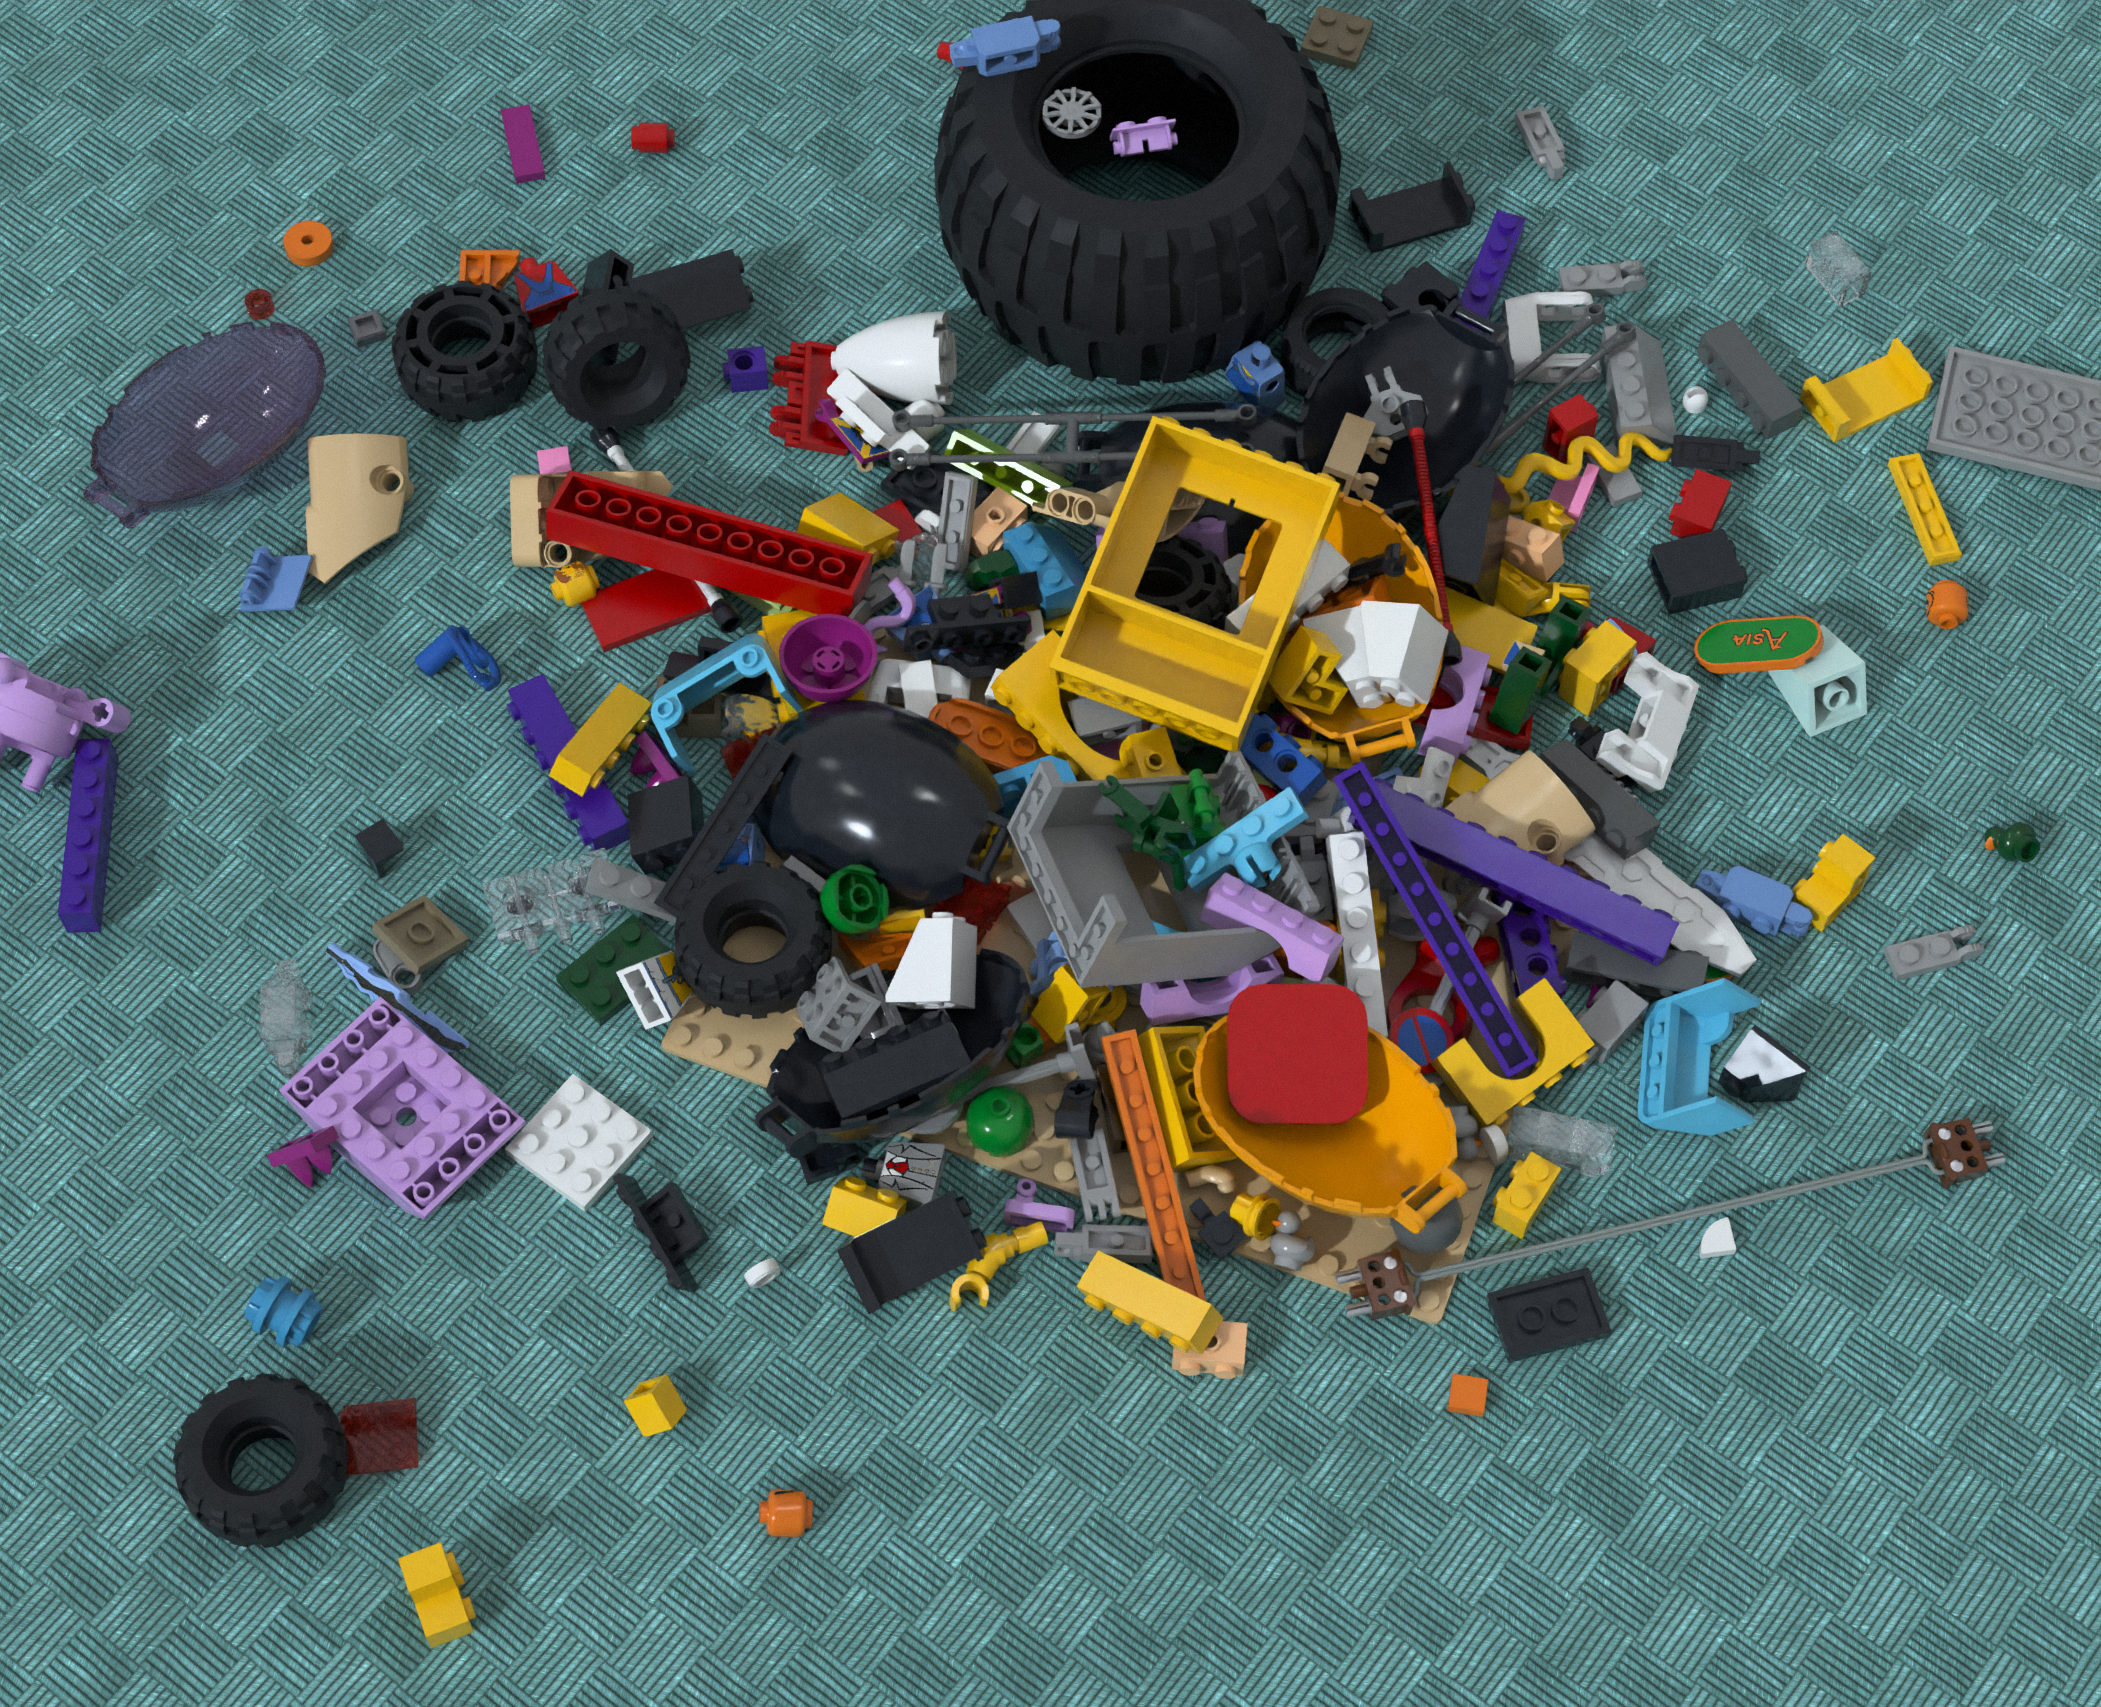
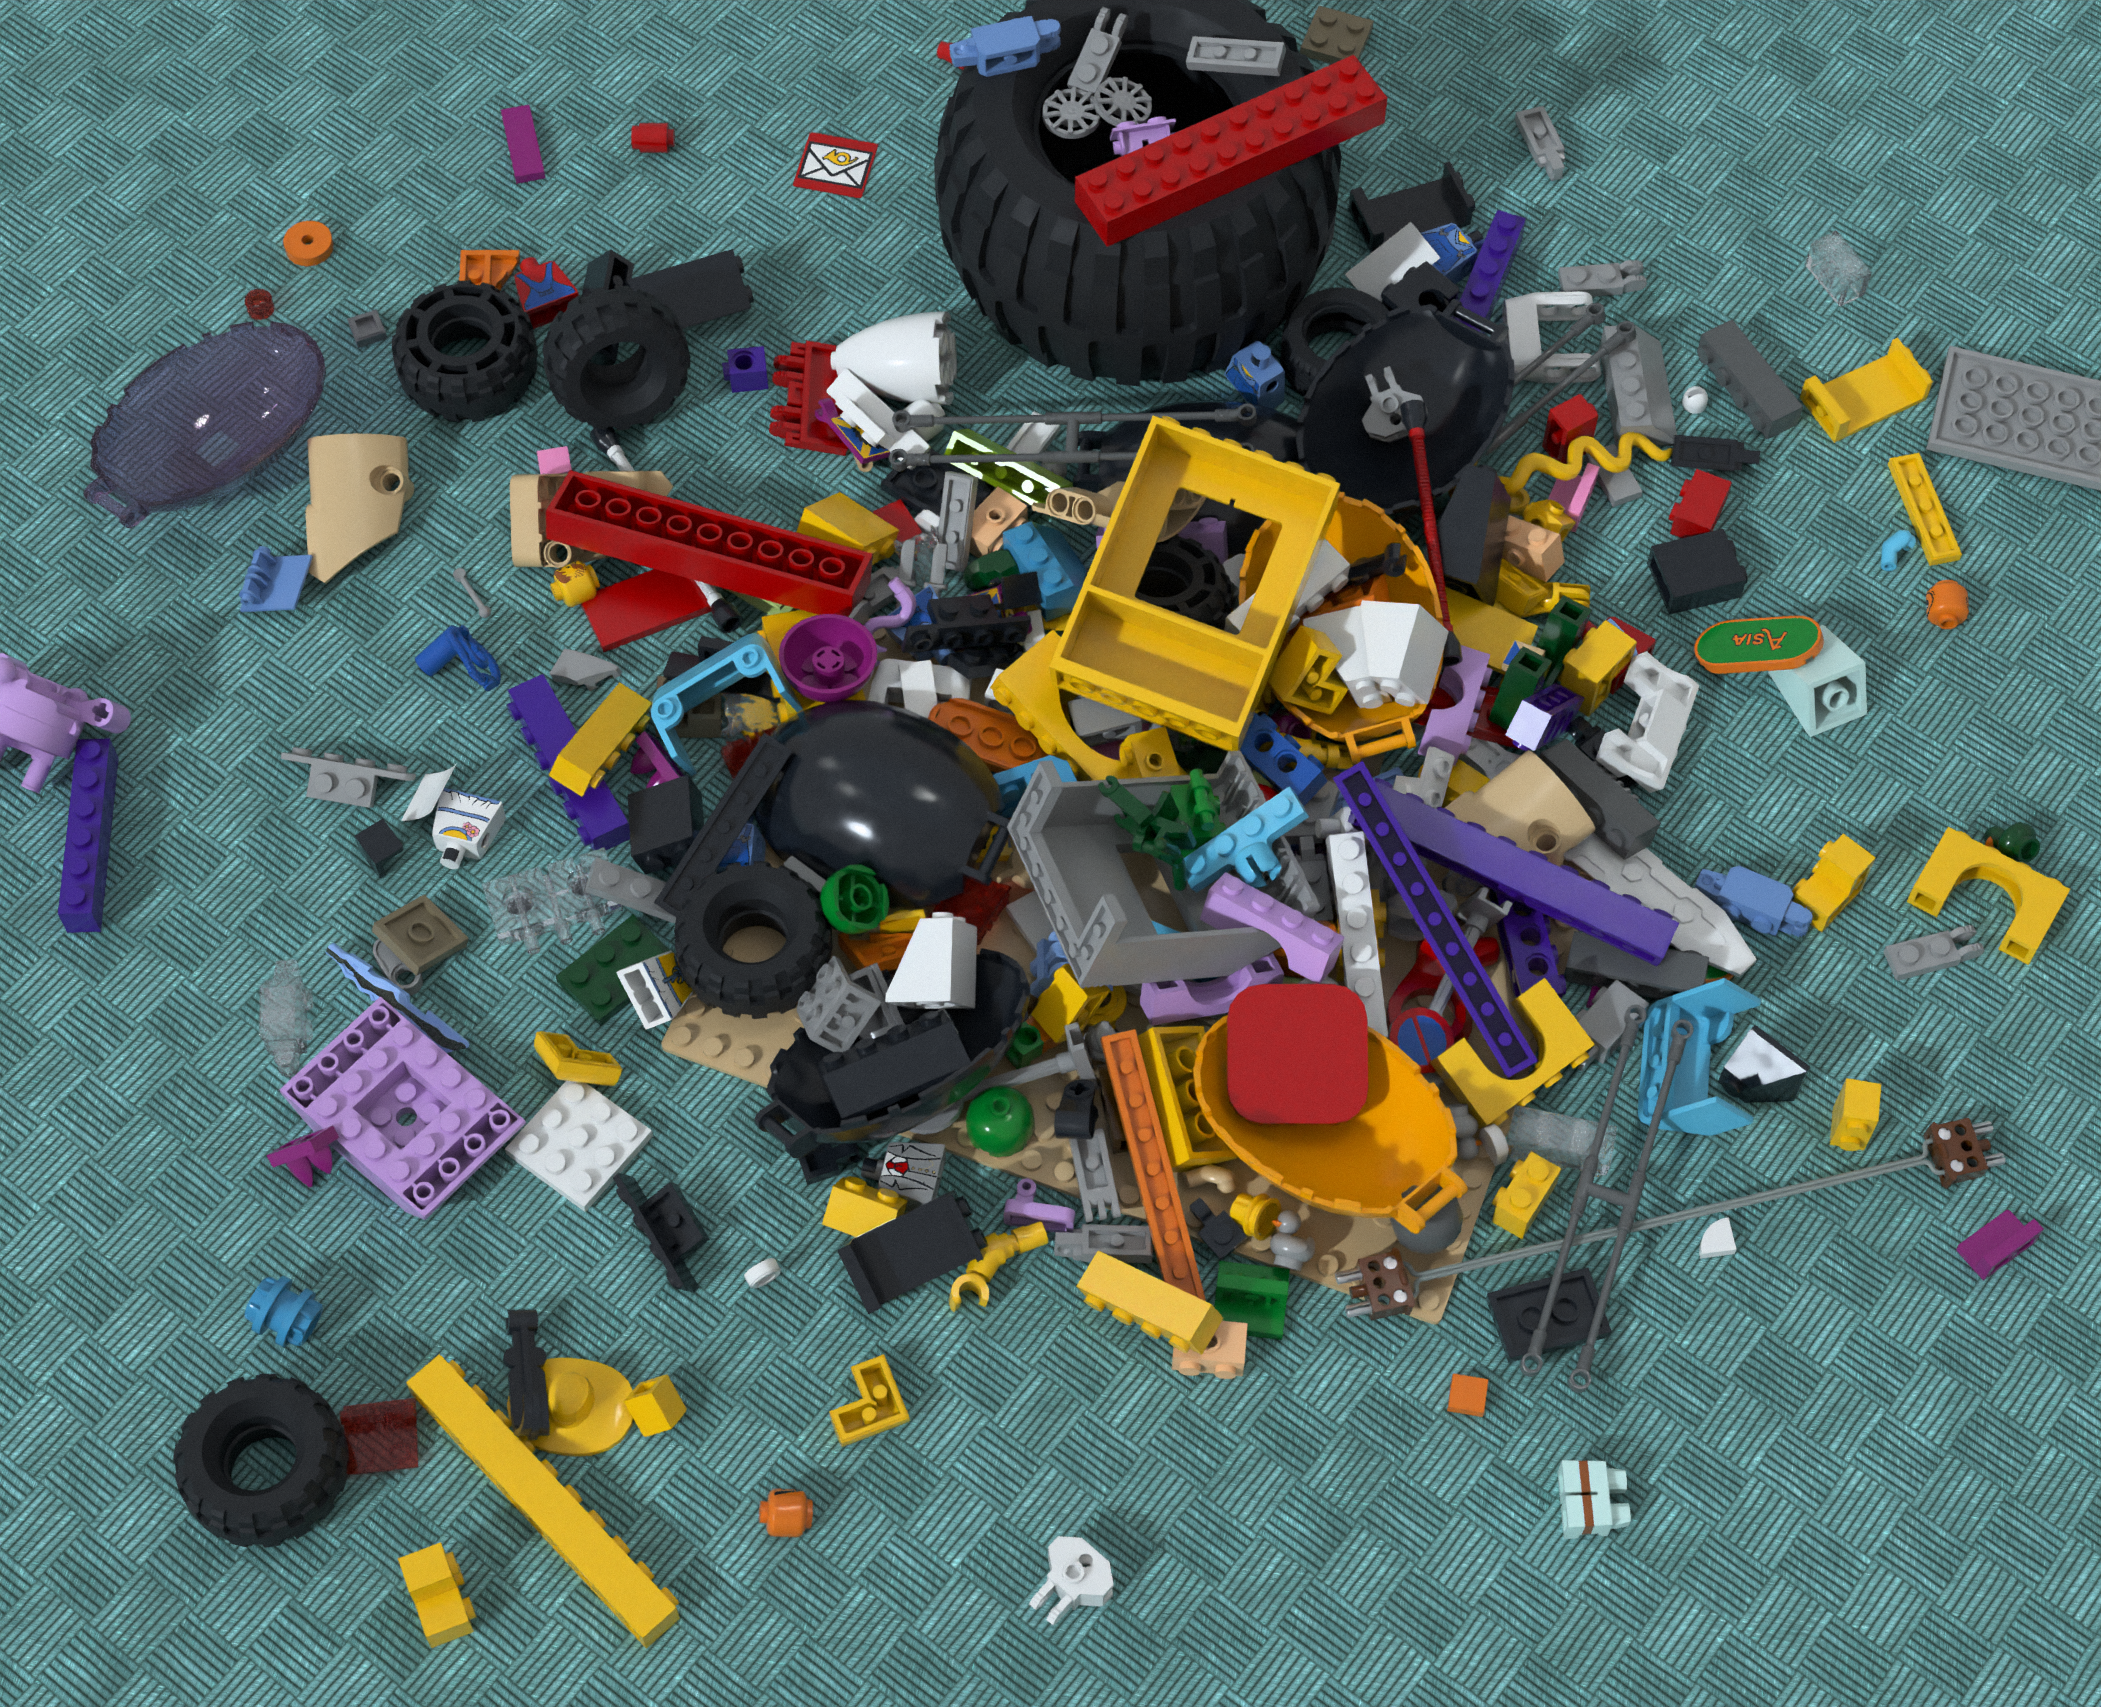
(345, 781): none -> light grey bracket
(427, 795): none -> white sticker
(460, 576): none -> light grey hinge
(465, 826): none -> white torso
(526, 1378): none -> black piece
(544, 1501): none -> yellow brick
(573, 1064): none -> yellow brick
(582, 668): none -> light grey slope
(583, 1407): none -> yellow hat
(835, 165): none -> sticker
(877, 1410): none -> yellow brick
(1071, 1580): none -> white hinge
(1098, 53): none -> light grey hinge
(1121, 101): none -> light grey wheel
(1230, 150): none -> red brick
(1236, 56): none -> light grey plate
(1253, 1297): none -> green bracket
(1348, 451): tan brick -> none
(1391, 261): none -> white sticker
(1455, 250): none -> torso
(1544, 717): none -> dark purple brick
(1586, 1498): none -> light aqua hips
(1628, 1200): none -> dark grey bar
(1855, 1114): none -> yellow brick
(1900, 540): none -> medium azure arm
(1962, 859): none -> yellow arch
(1998, 1243): none -> magenta panel

